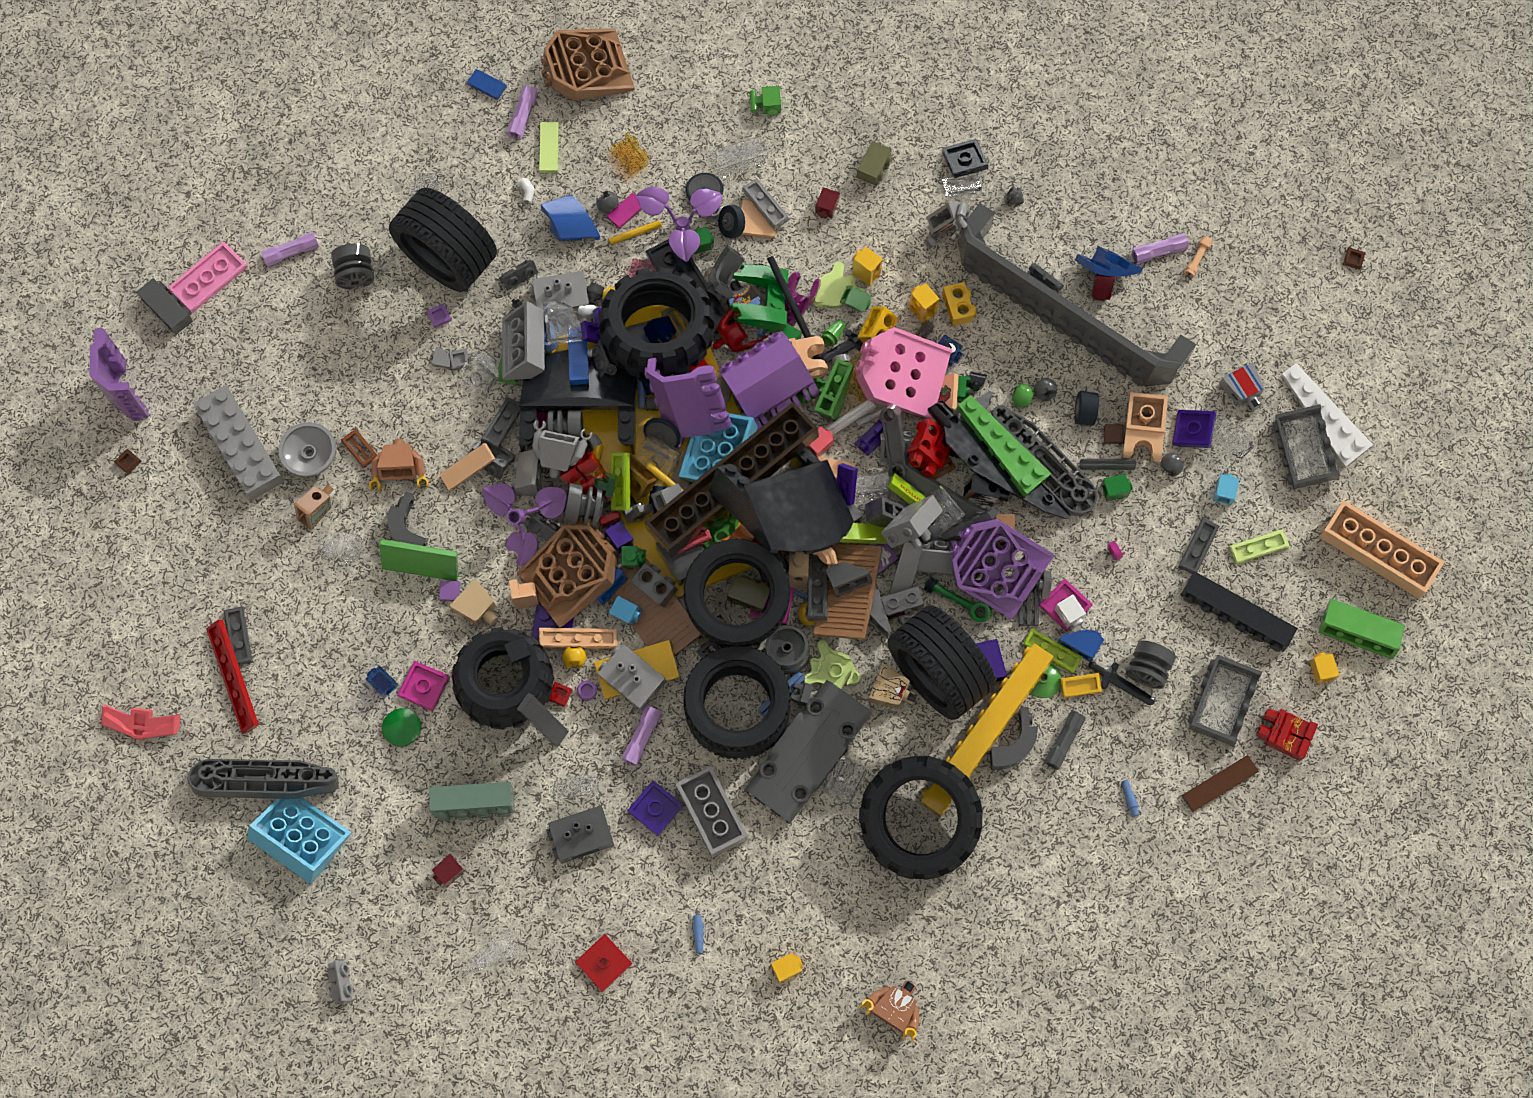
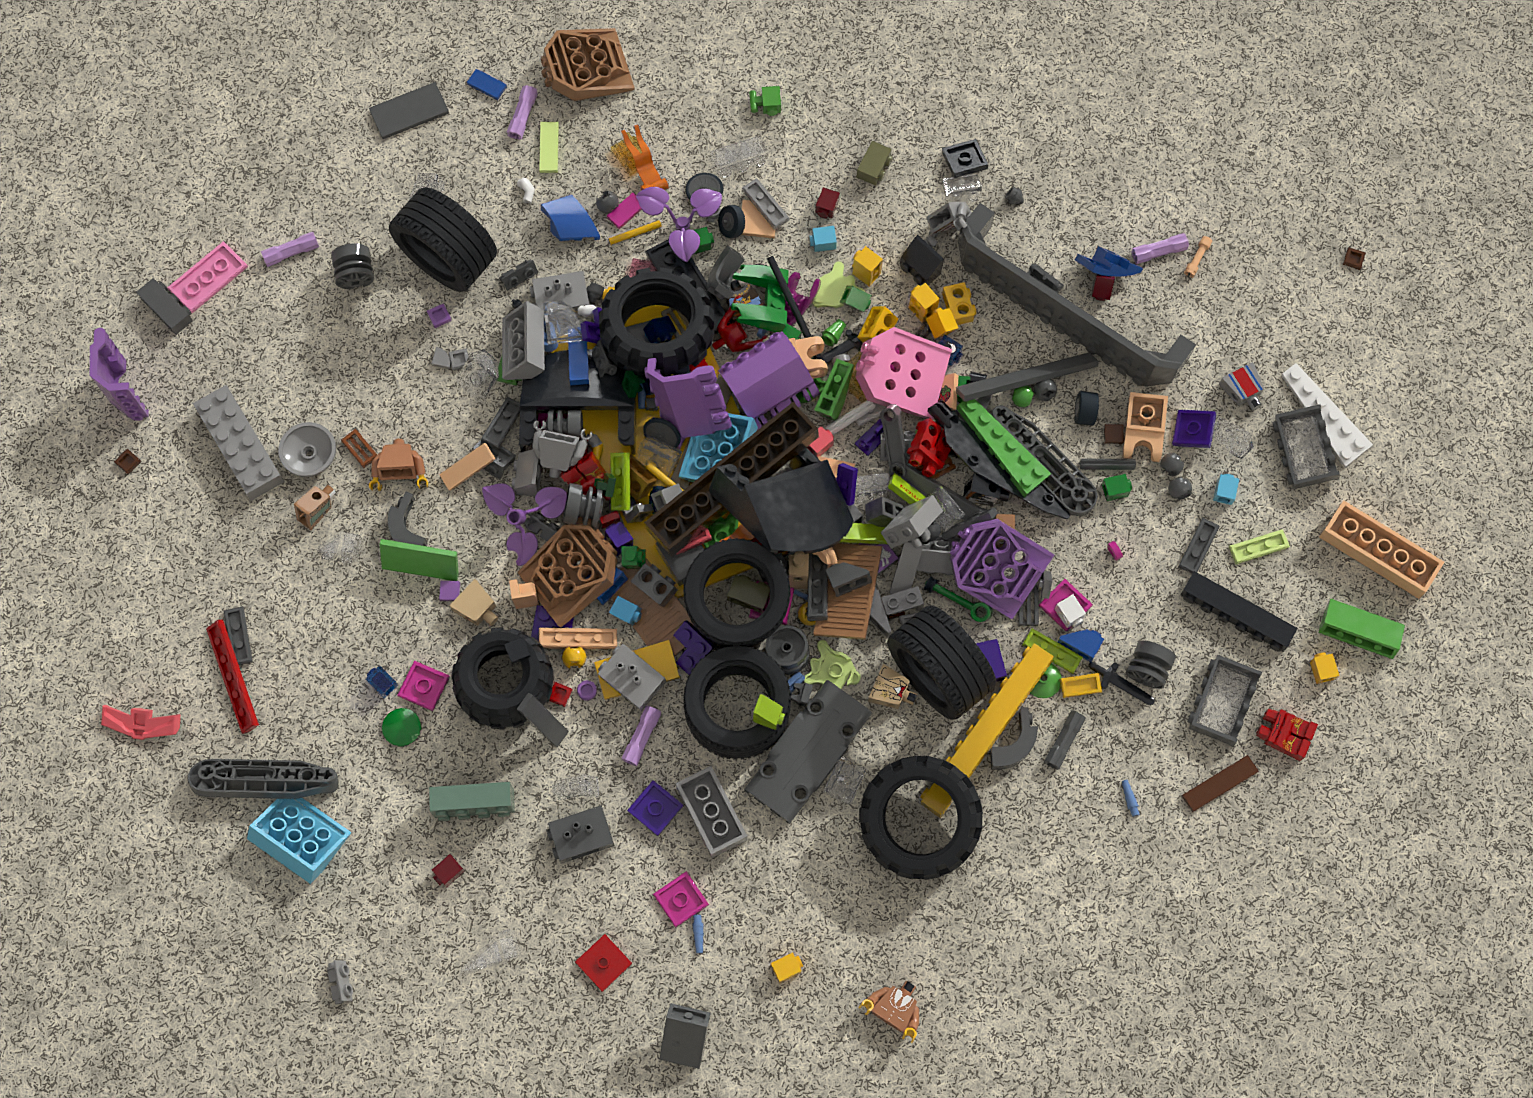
(409, 110): none -> dark grey tile
(631, 384): none -> dark green tile
(644, 163): none -> orange flag
(680, 899): none -> dark pink tile
(684, 1036): none -> dark grey piece
(696, 645): none -> dark purple plate
(768, 713): none -> lime slope
(823, 238): none -> medium azure brick
(921, 262): none -> black slope
(941, 322): none -> yellow brick
(1027, 376): none -> dark grey tile
(1180, 488): none -> dark grey piece

